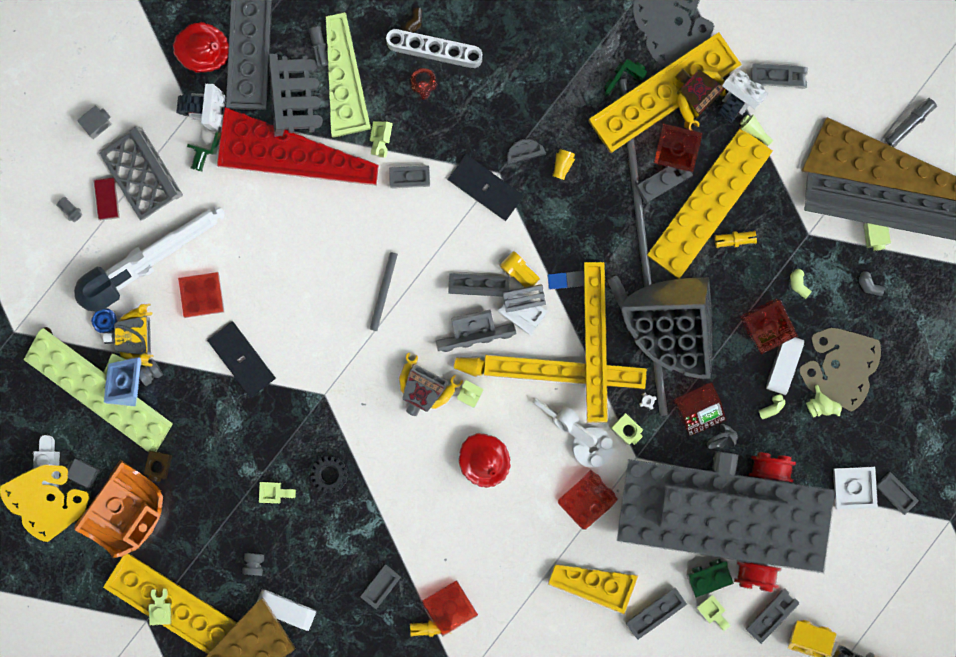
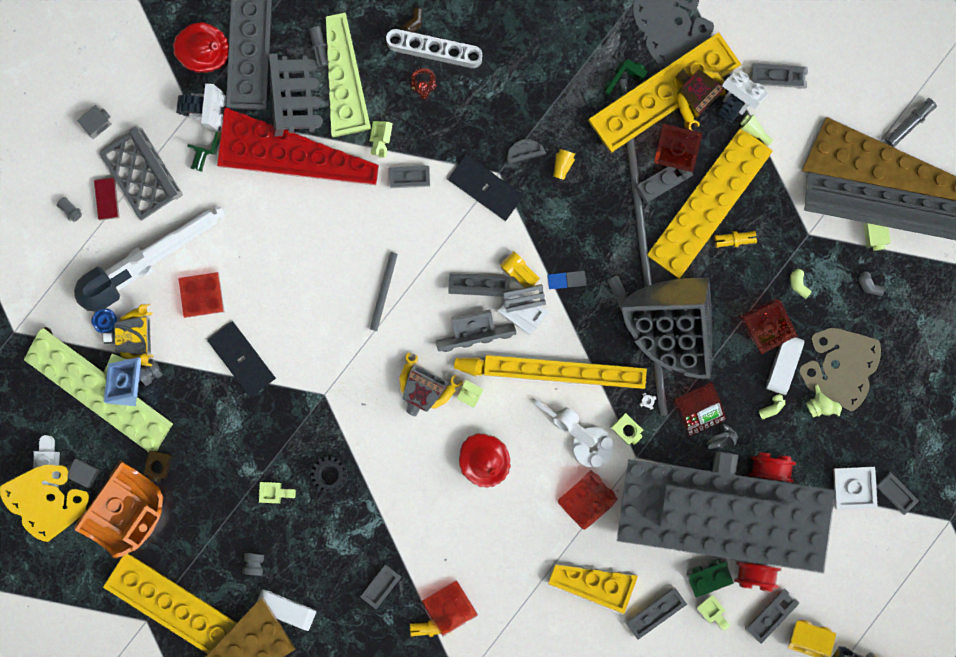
(160, 611): yellowish green plate -> none
(595, 342): yellow plate -> none

